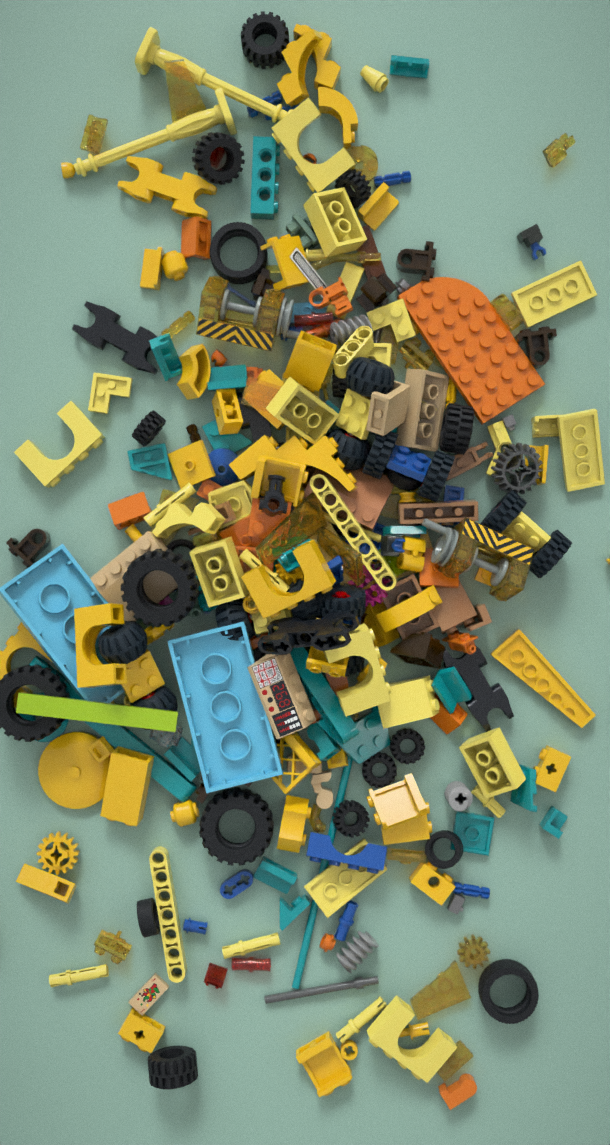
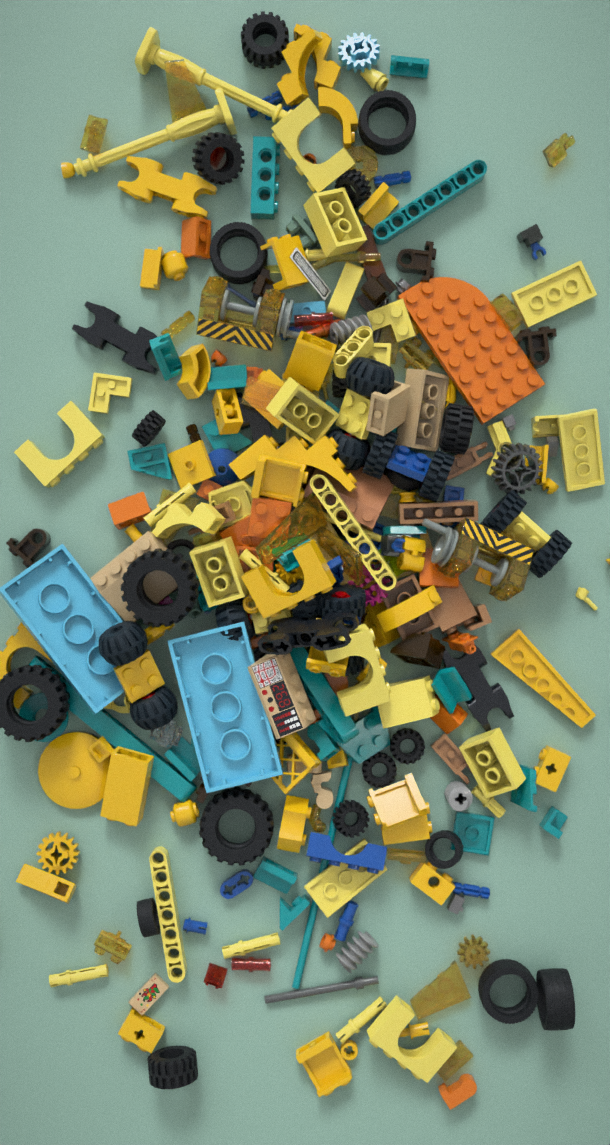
(88, 624): yellow arch -> none
(96, 712): lime tile -> none
(274, 496): black connector -> none
(335, 294): orange piece -> none
(358, 52): none -> medium azure gear
(393, 100): none -> black tyre
(433, 194): none -> teal beam
(451, 755): none -> medium nougat hinge
(550, 485): none -> yellow hinge
(553, 443): none -> flat silver piece
(555, 999): none -> black tyre
(582, 594): none -> light yellow hand

